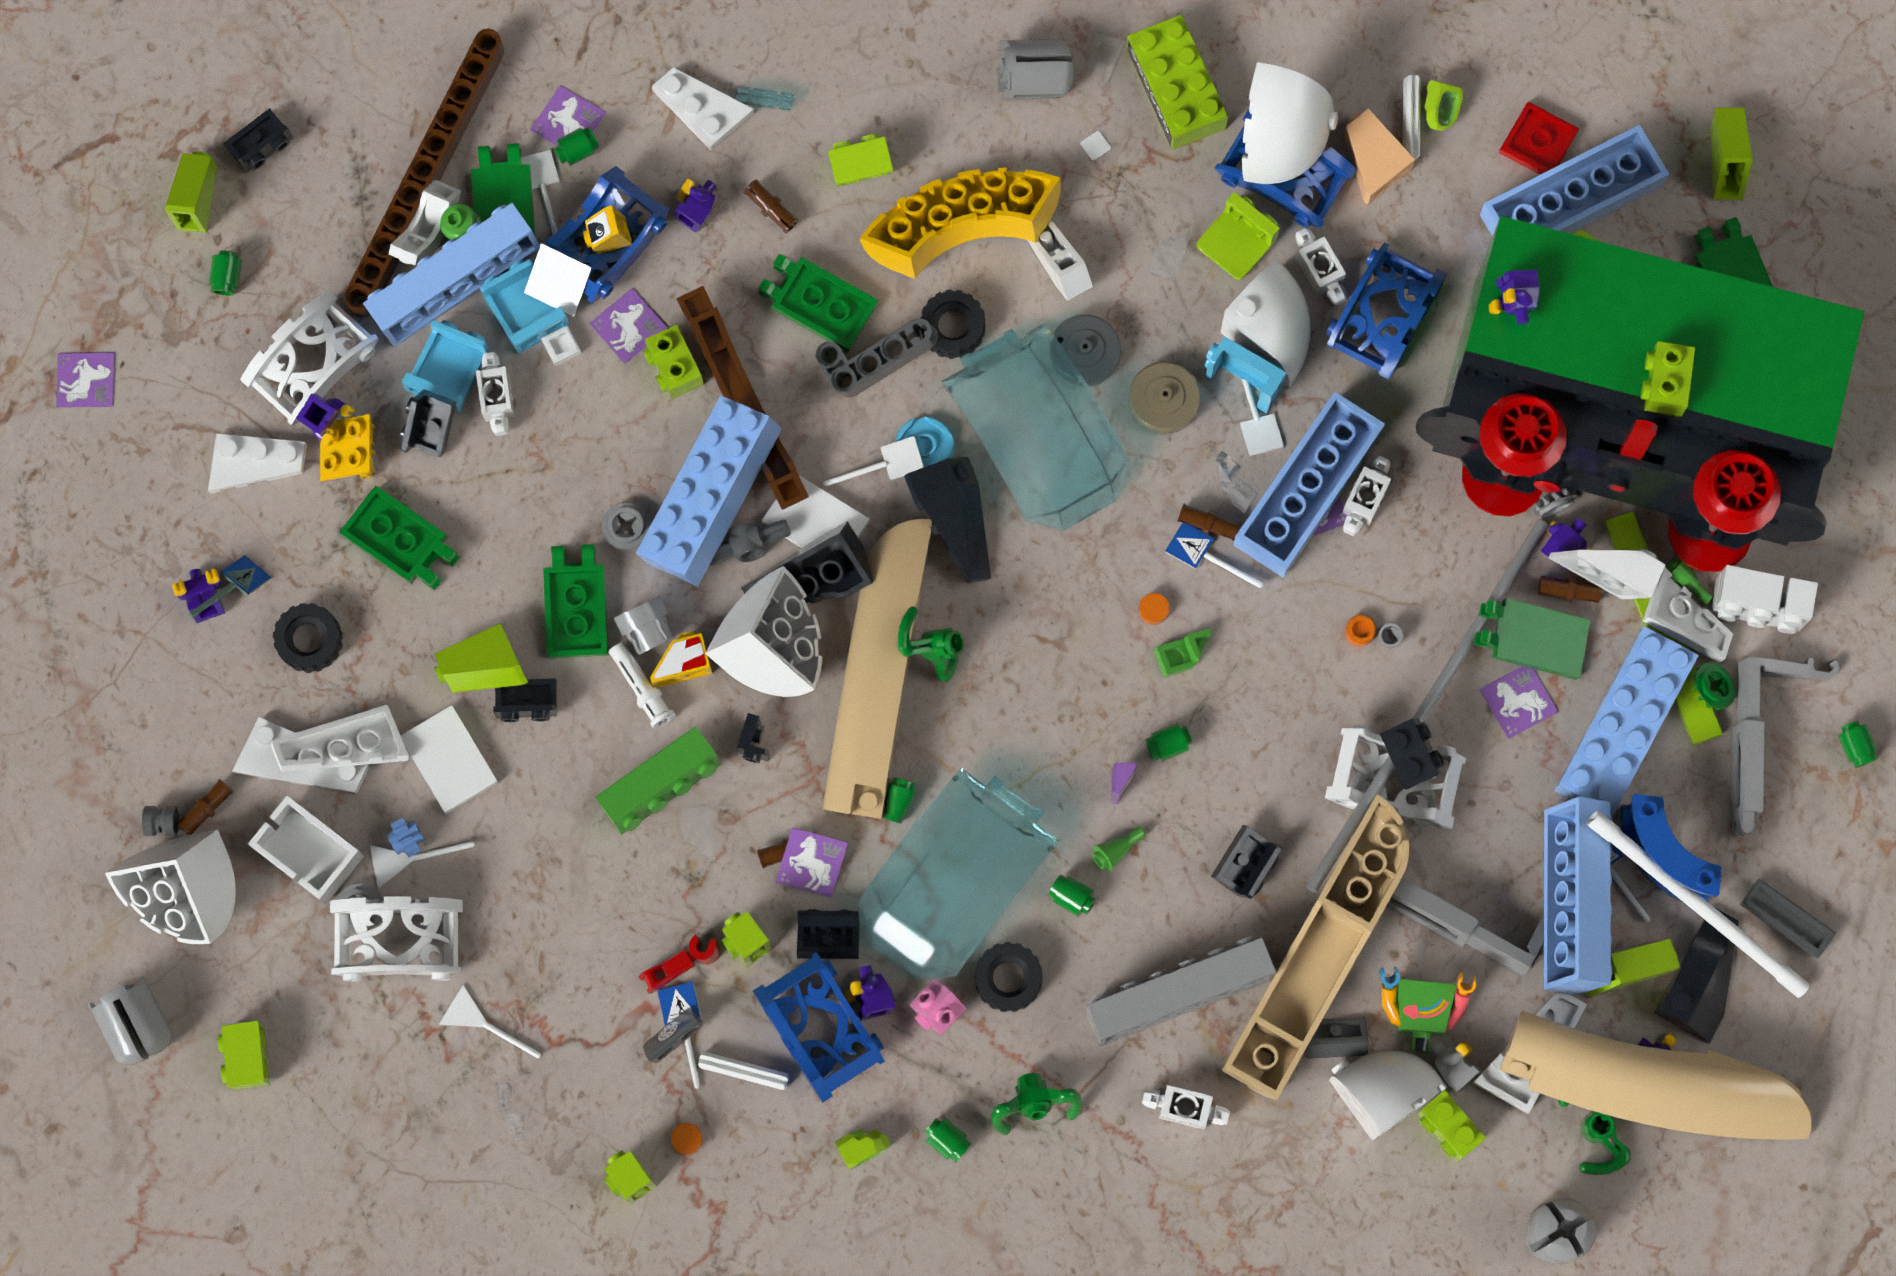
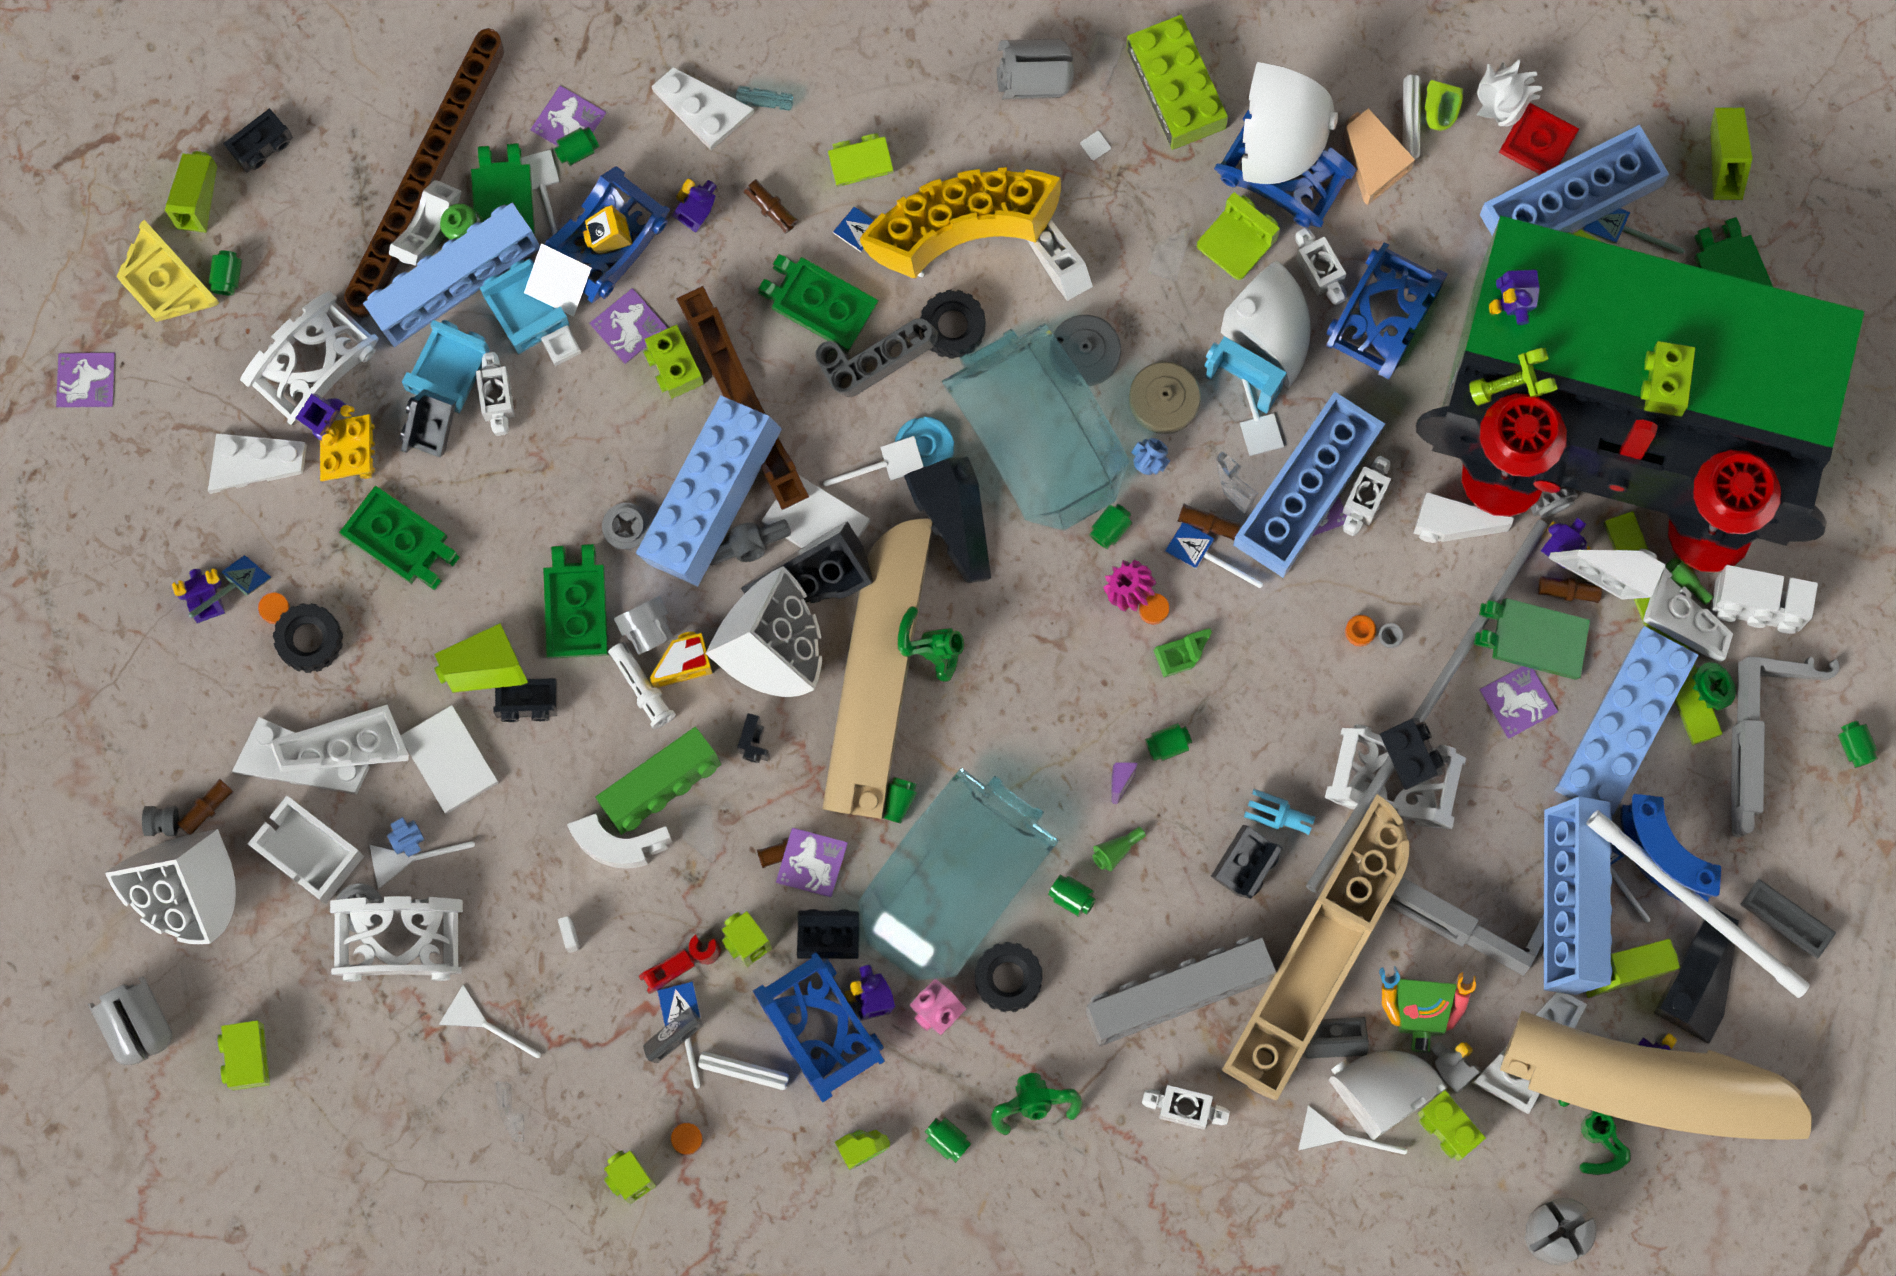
(161, 279): none -> light yellow wing
(272, 606): none -> orange tile
(569, 934): none -> white tile
(617, 851): none -> white arch
(853, 227): none -> blue piece
(1111, 526): none -> green brick
(1129, 585): none -> dark pink gear
(1150, 456): none -> medium blue gear
(1284, 816): none -> medium azure arm
(1319, 1131): none -> white piece
(1451, 520): none -> white slope
(1482, 390): none -> lime bar
(1506, 93): none -> white hair
(1613, 224): none -> piece

